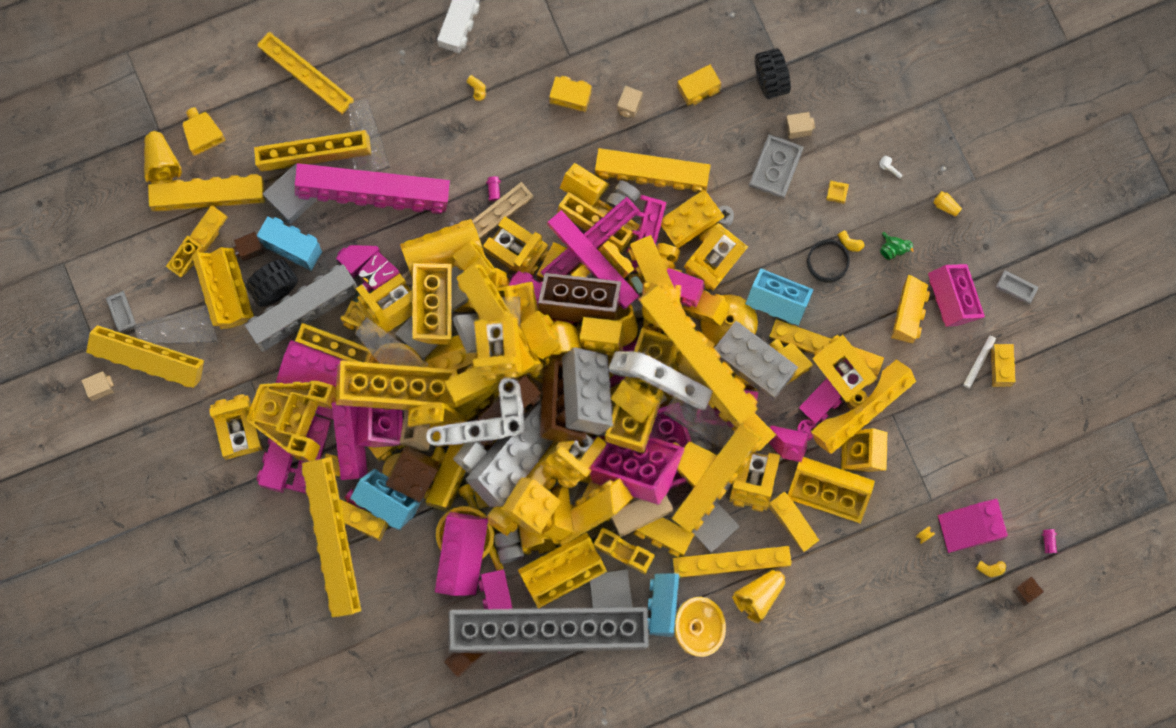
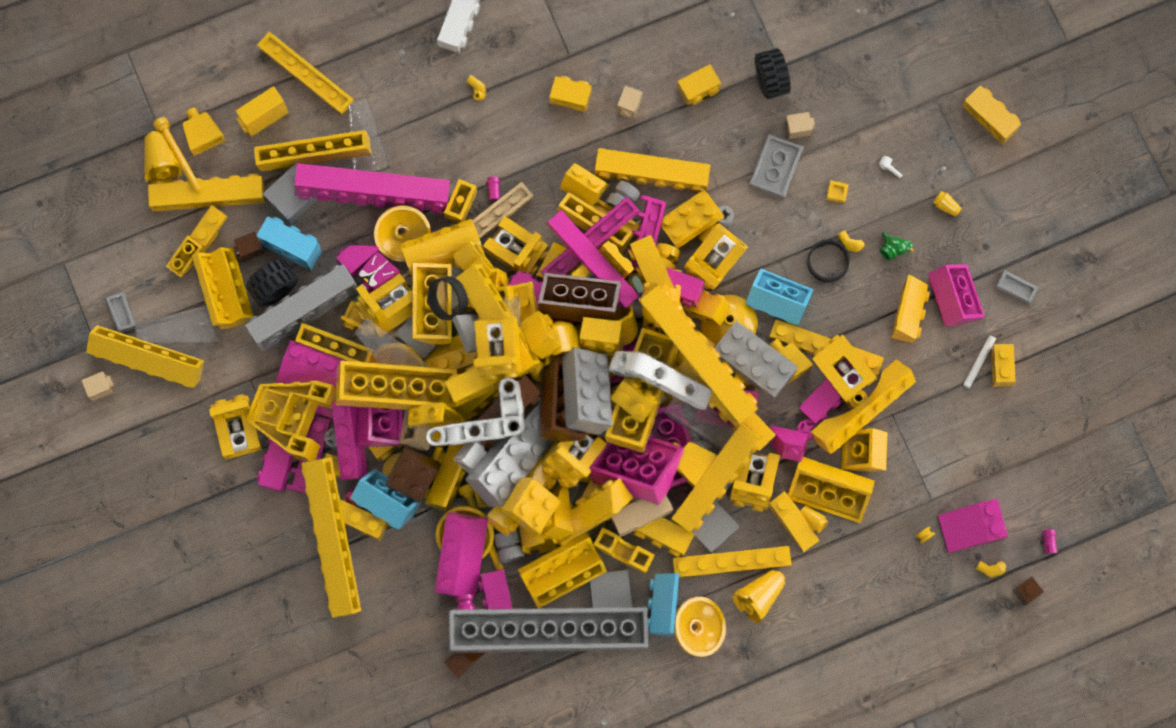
(163, 126): none -> yellow piece
(261, 112): none -> yellow brick
(330, 435): none -> light grey wheel
(387, 226): none -> yellow dish
(433, 301): none -> black tyre
(460, 201): none -> yellow brick
(465, 602): none -> dark pink wheel
(814, 519): none -> yellow cone
(992, 114): none -> yellow brick

